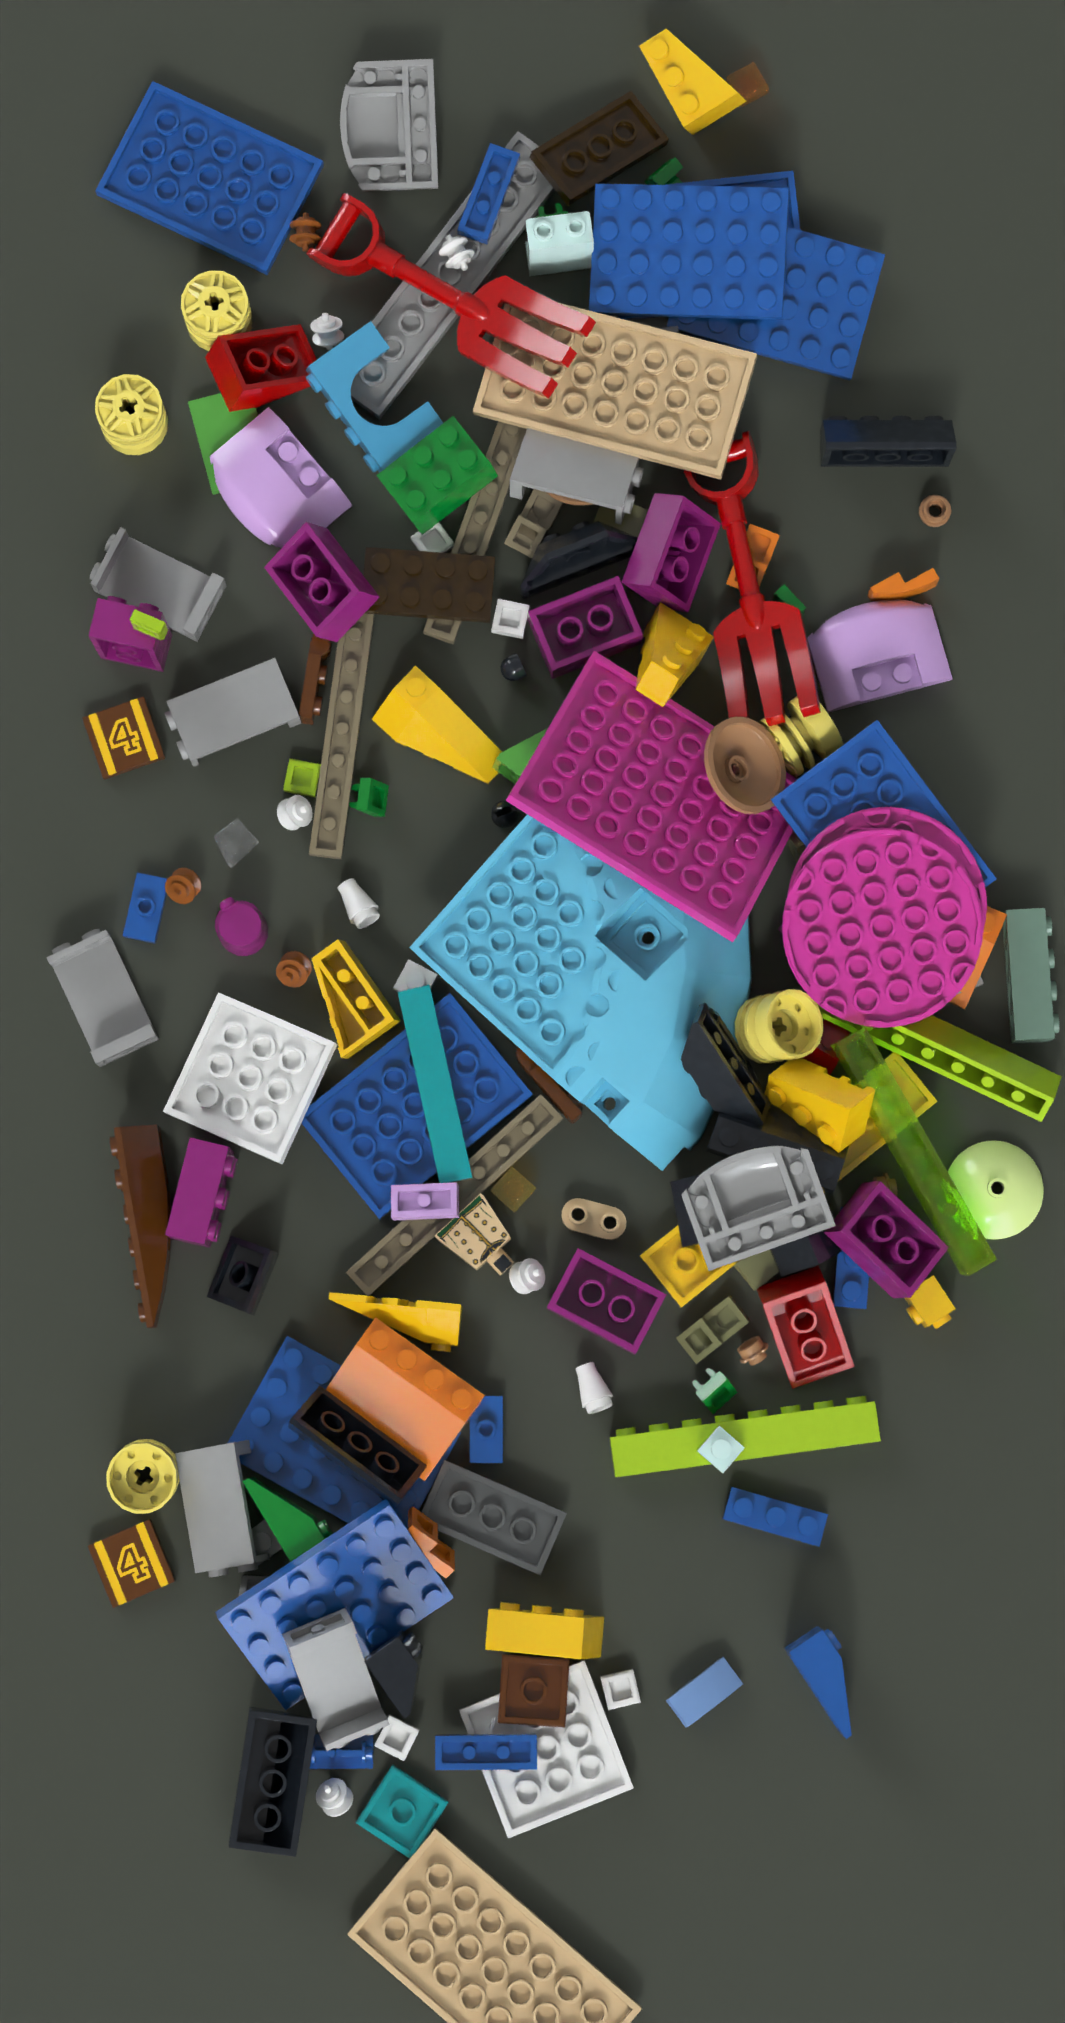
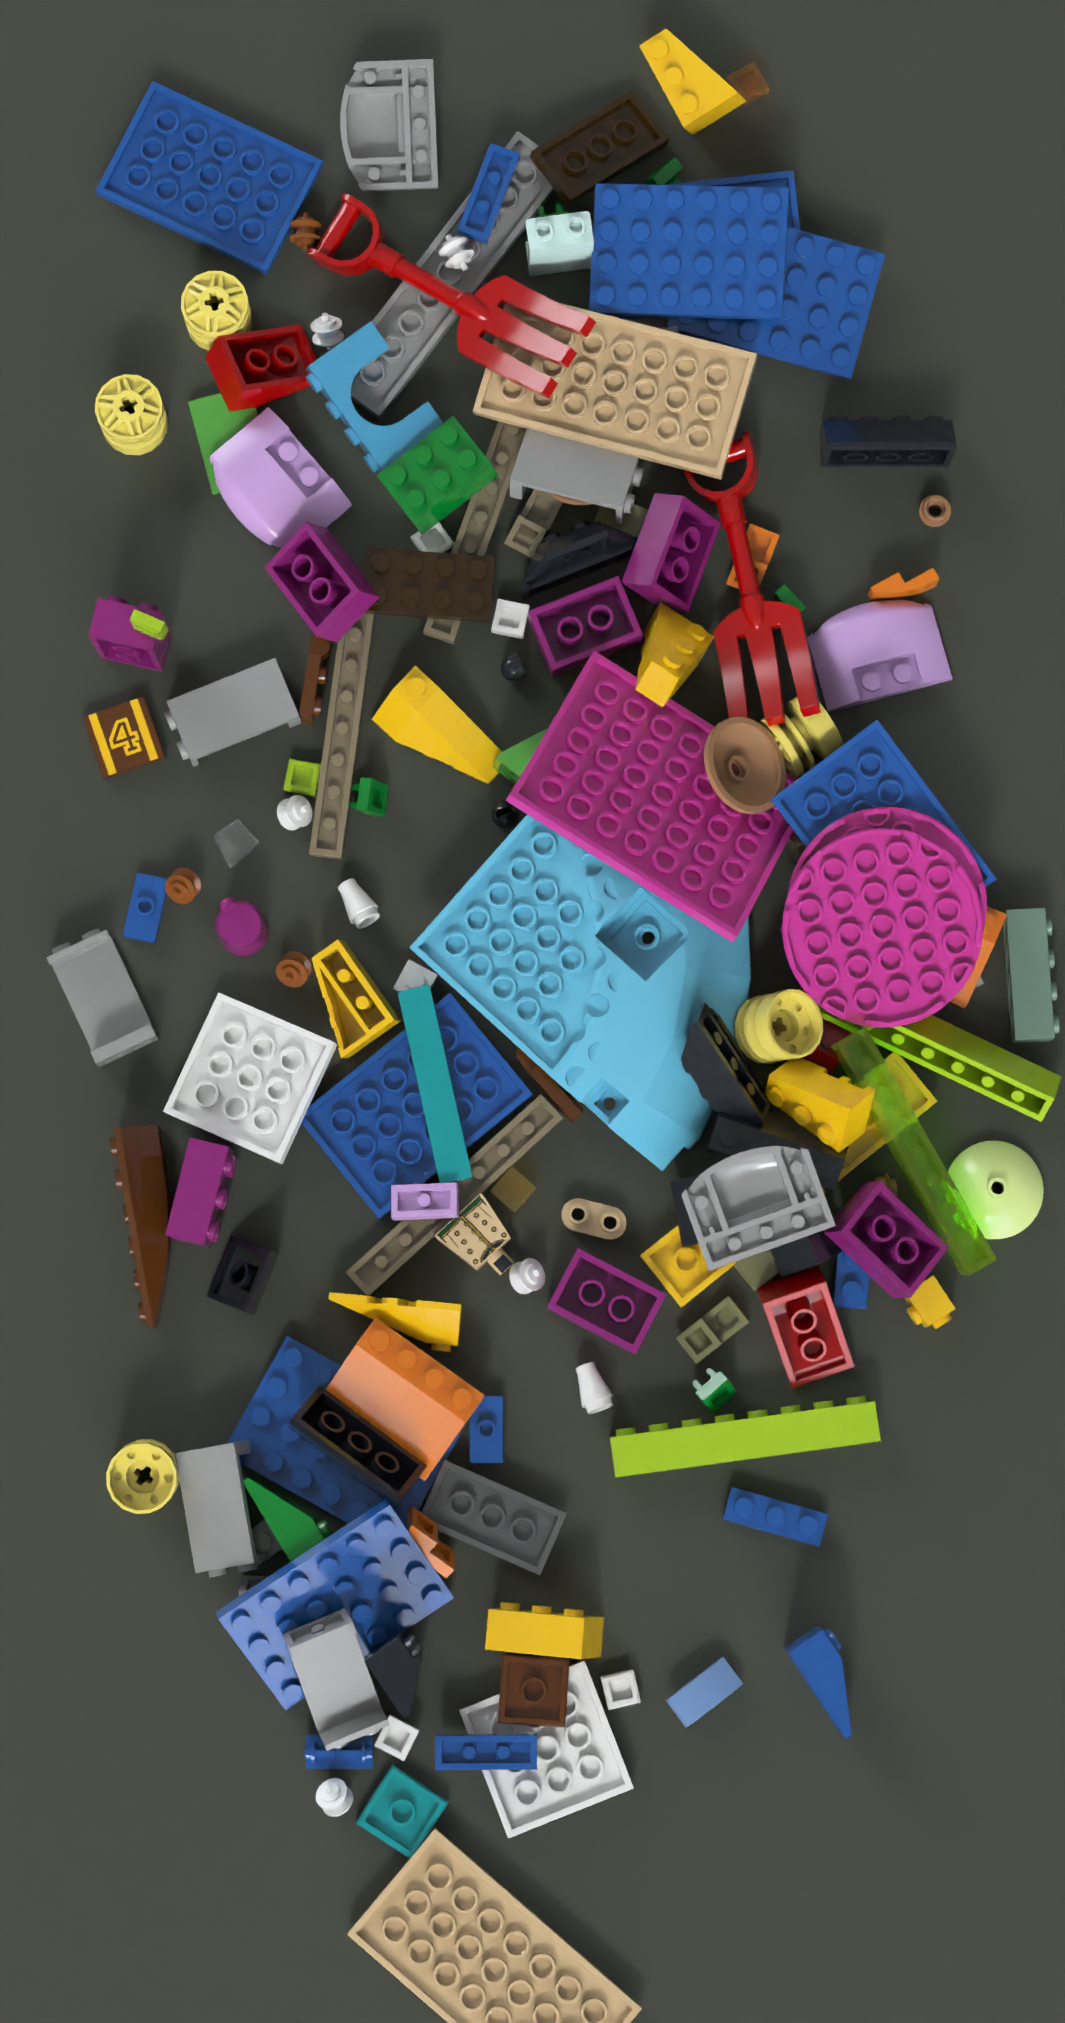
(131, 1563): reddish brown tile -> none
(154, 578): light grey panel -> none
(272, 1782): black slope -> none
(720, 1449): light aqua plate -> none
(753, 1351): medium nougat plate -> none

